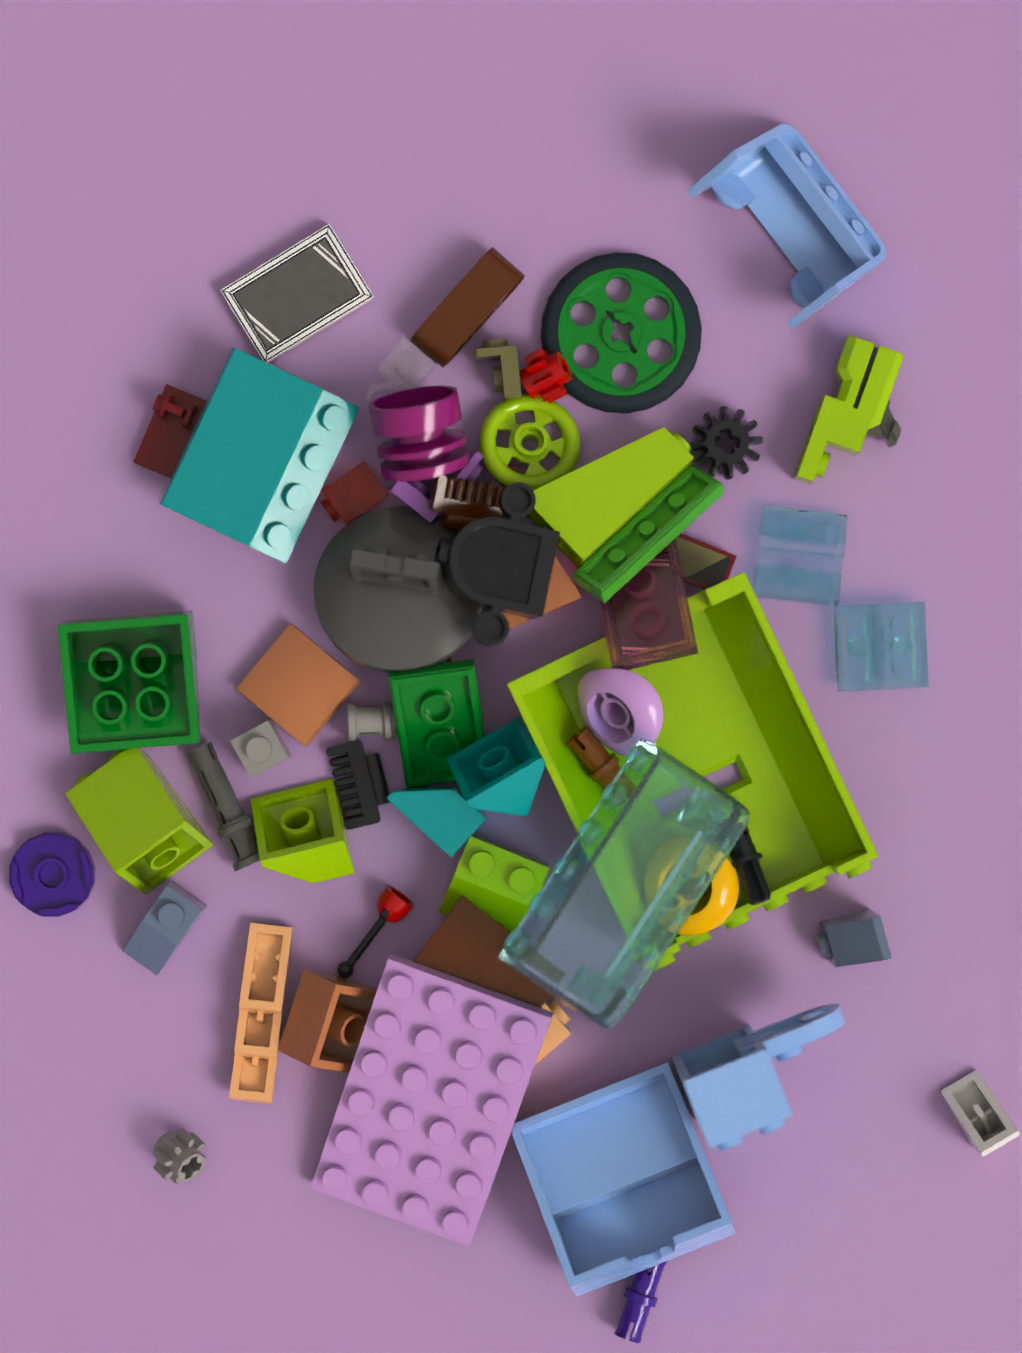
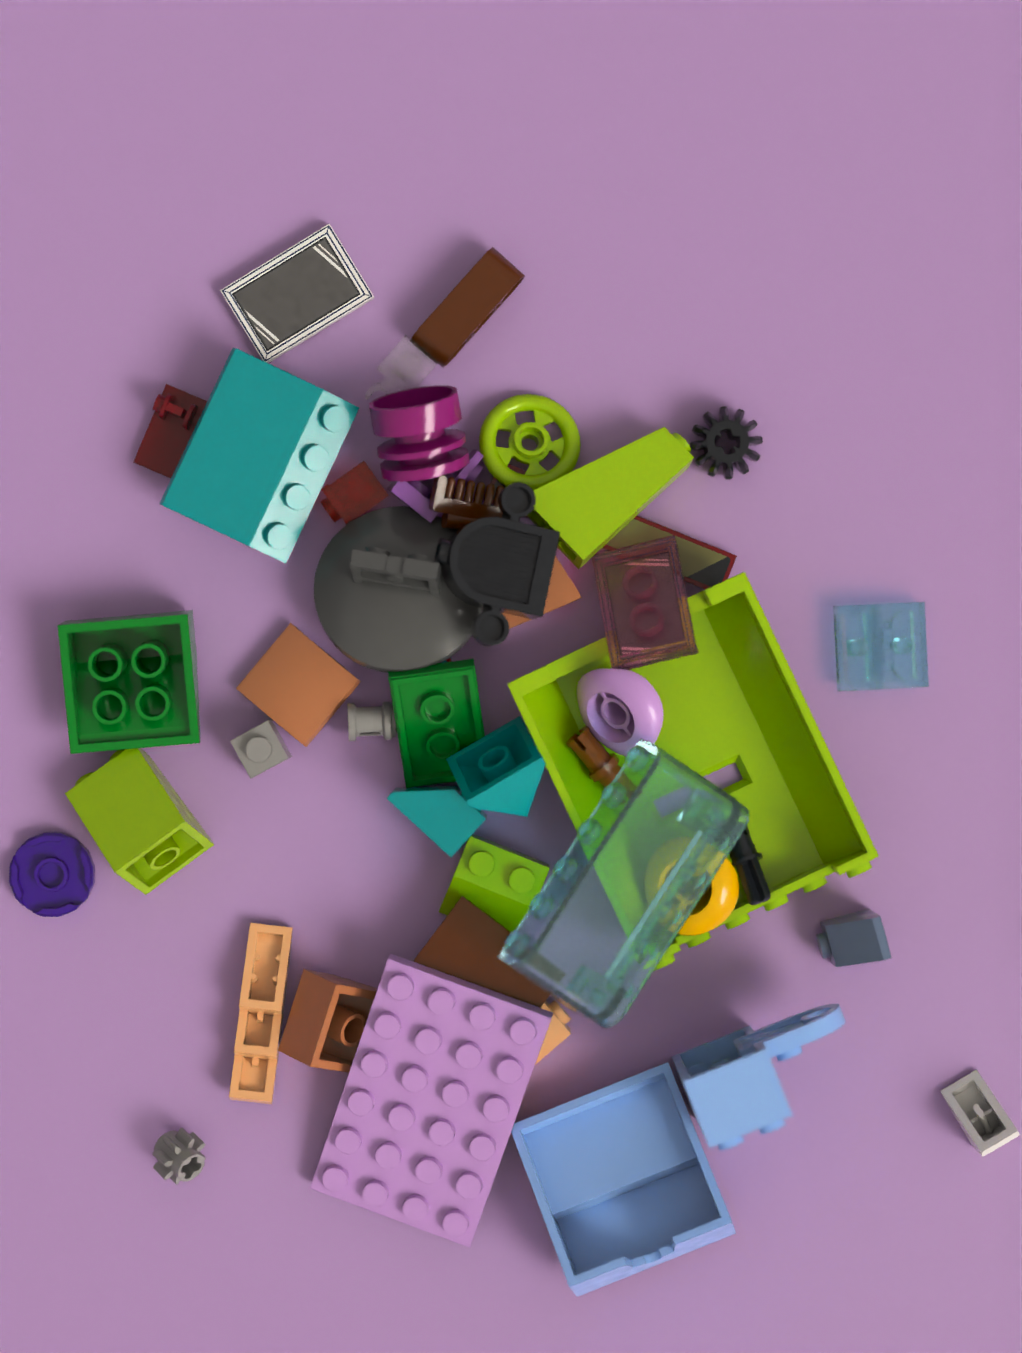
(164, 927): sand blue slope -> none
(234, 824): dark grey pin -> none
(303, 832): lime slope -> none
(369, 782): black piece -> none
(392, 908): hinge -> none
(507, 375): olive bracket -> none
(545, 375): red gear -> none
(639, 1301): dark purple pin -> none
(646, 280): wedge -> none
(648, 533): bright green tile -> none
(800, 555): clear light blue slope -> none
(801, 212): light blue windscreen -> none
(858, 408): lime plate -> none

